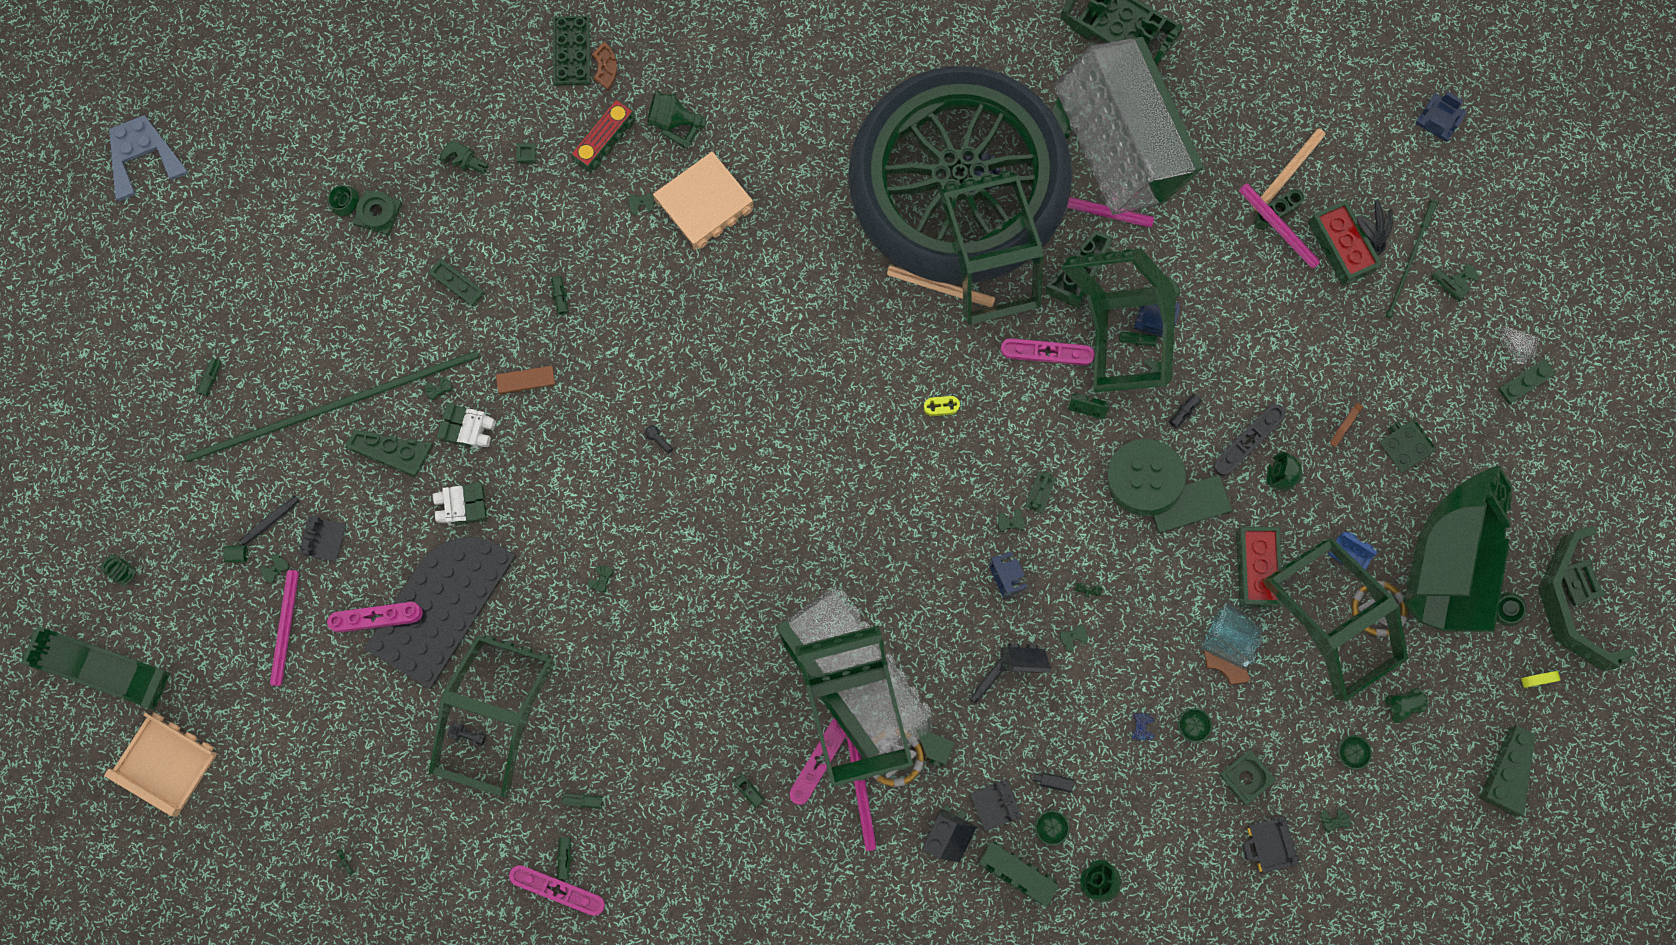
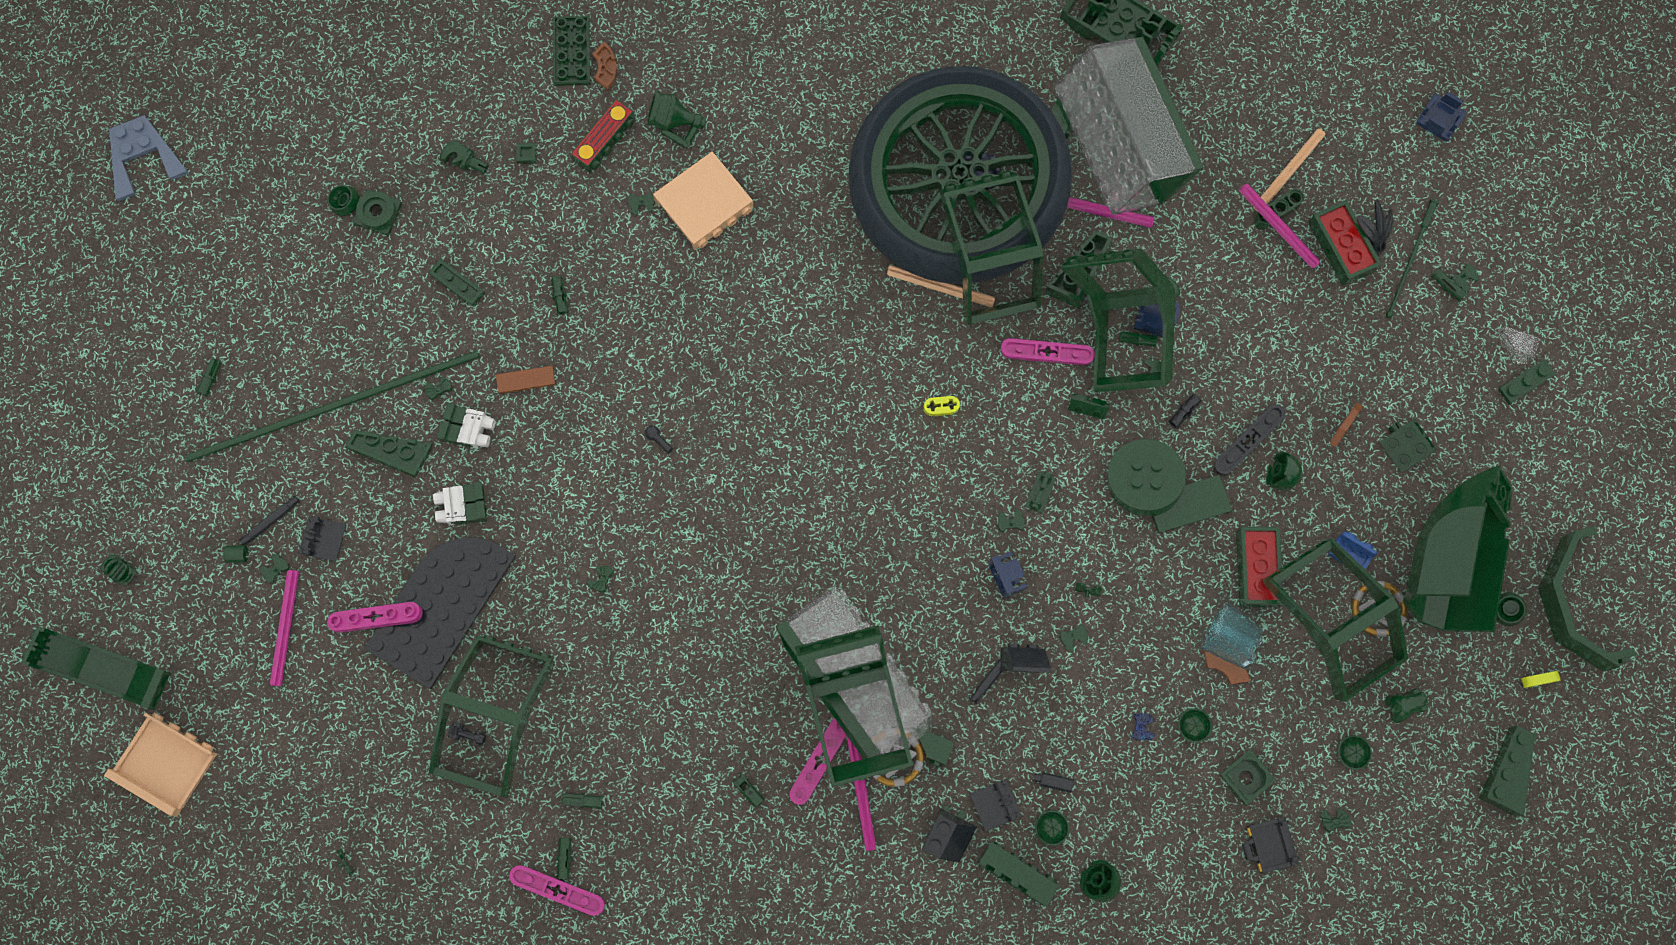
(1576, 583): dark green plate -> none

